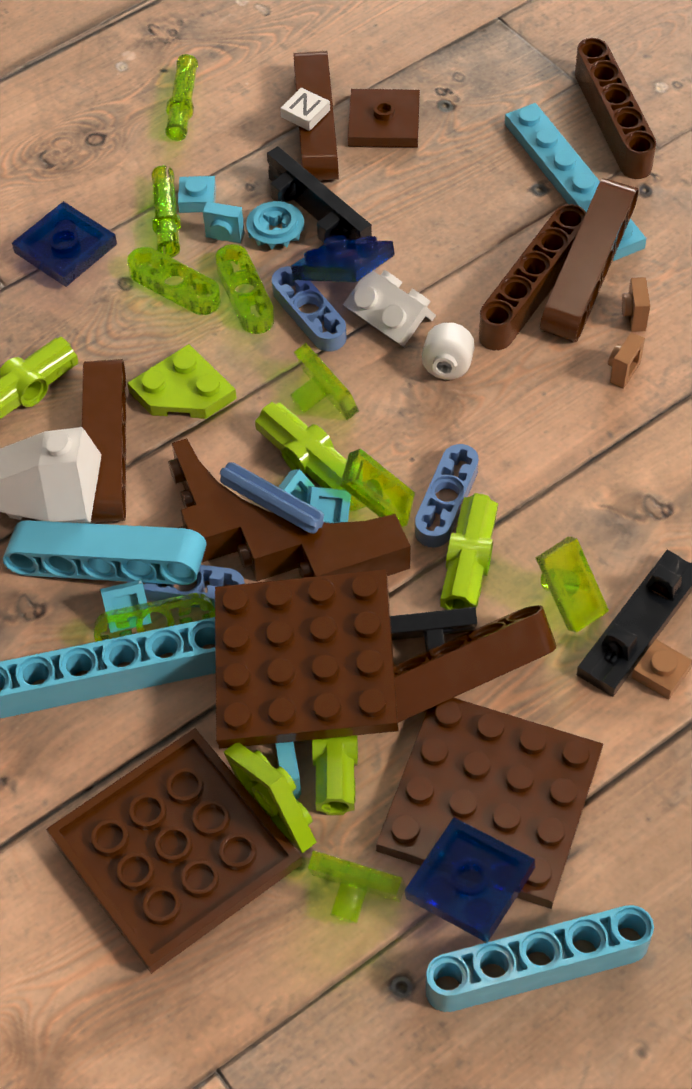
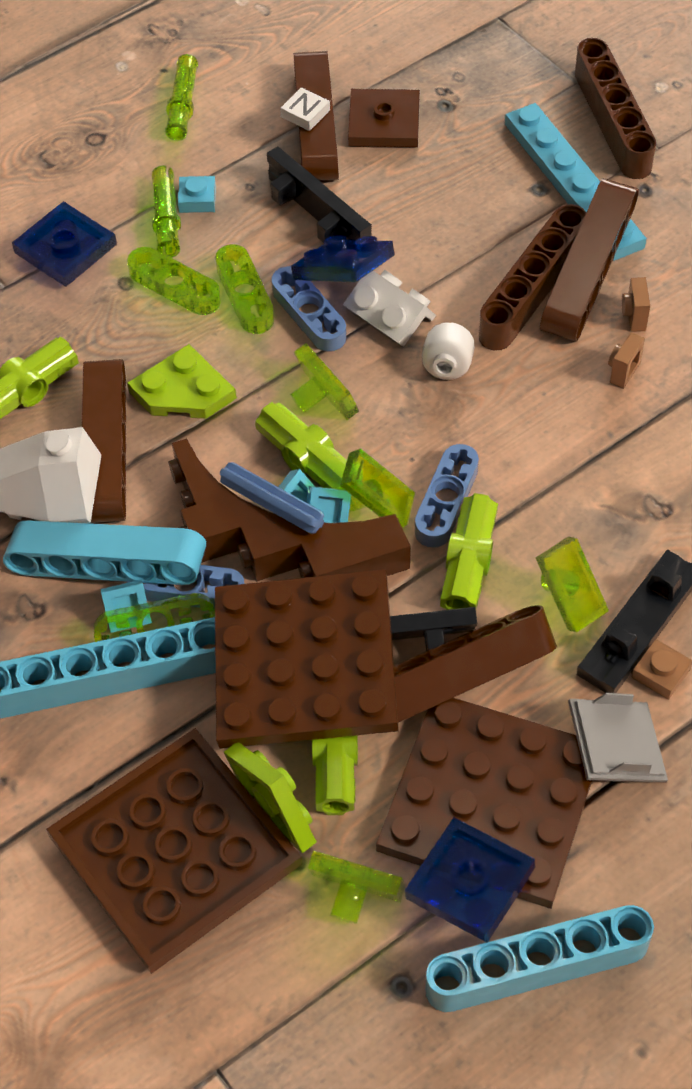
(223, 222): medium azure plate -> none
(273, 214): medium azure gear -> none
(287, 759): medium azure tile -> none
(617, 739): none -> light grey piece

